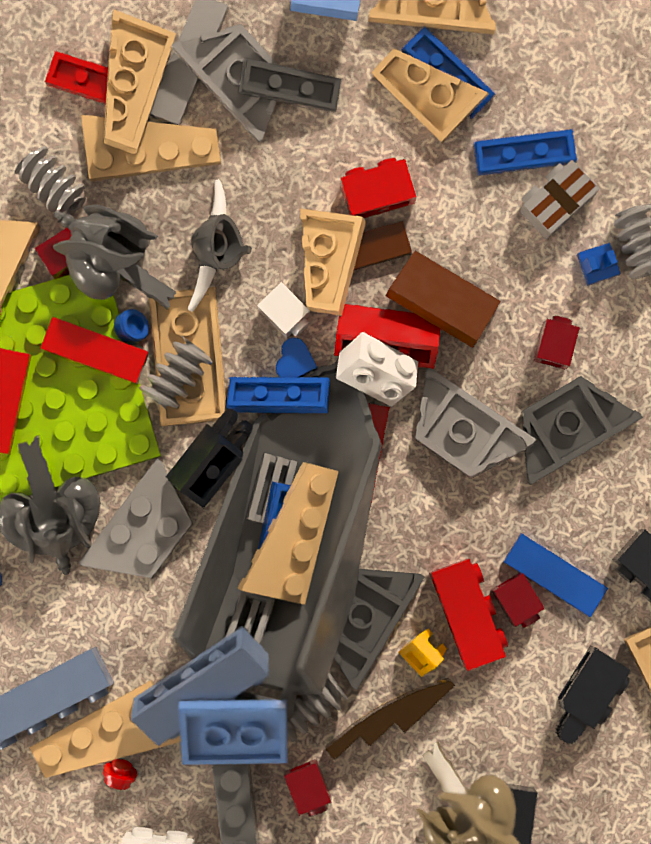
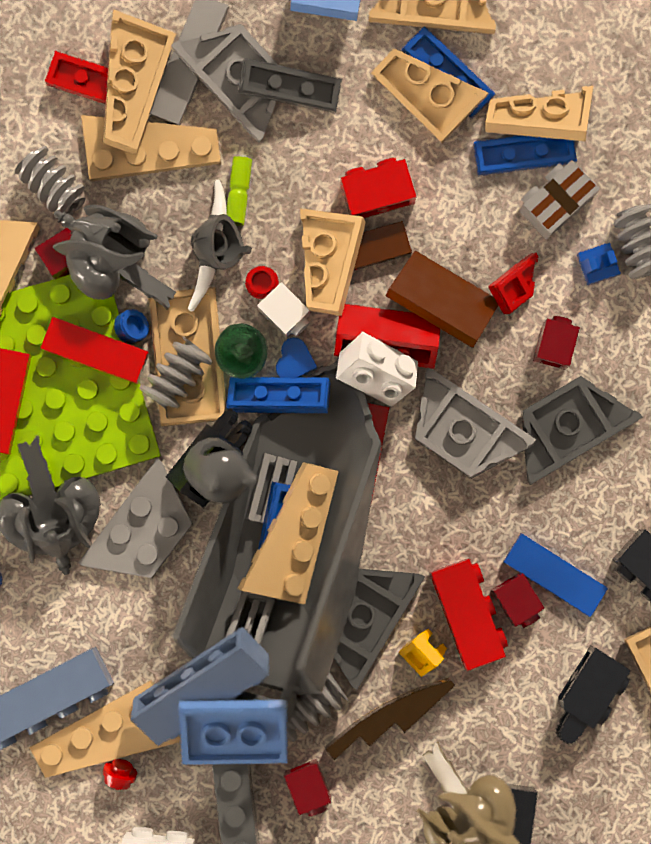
(219, 475): none -> dark grey piece
(239, 186): none -> lime piece
(241, 351): none -> clear green piece
(261, 281): none -> red plate
(515, 285): none -> red tile
(546, 117): none -> tan wing

